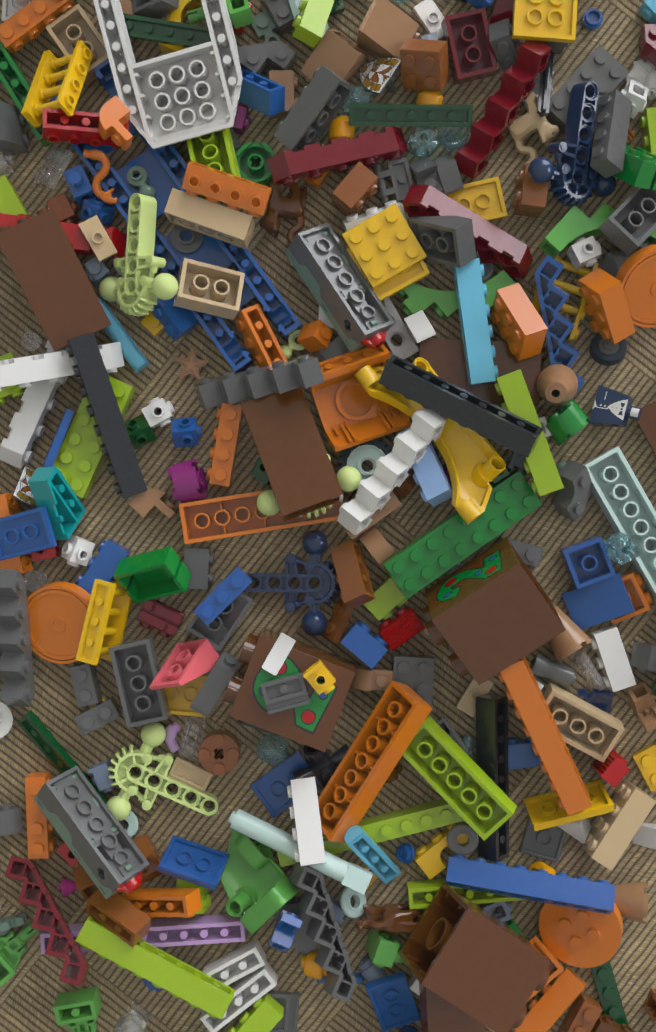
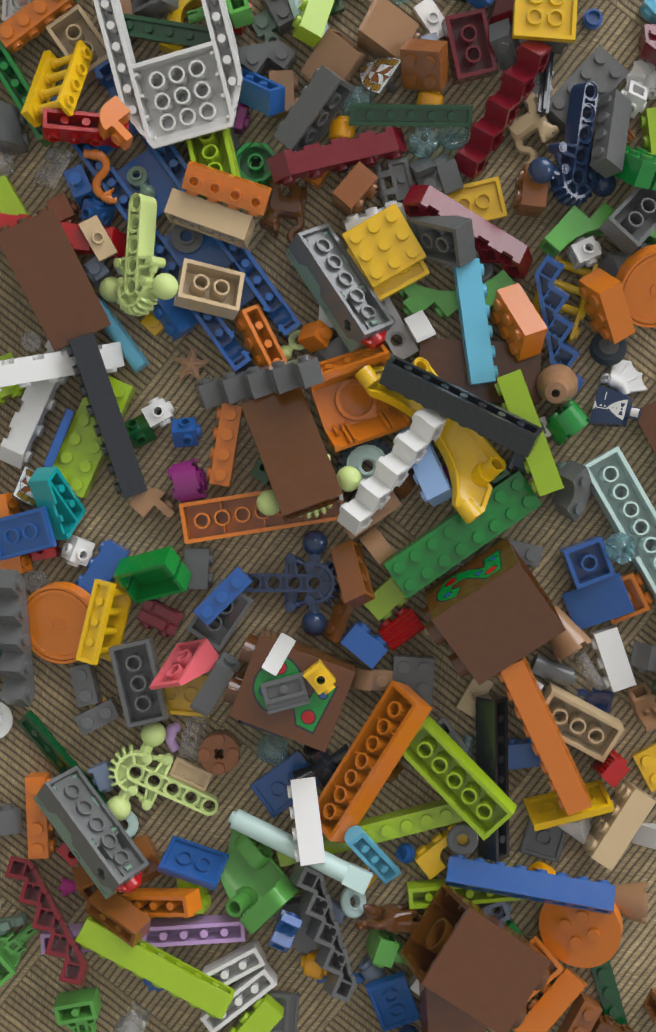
(624, 378): none -> white arm

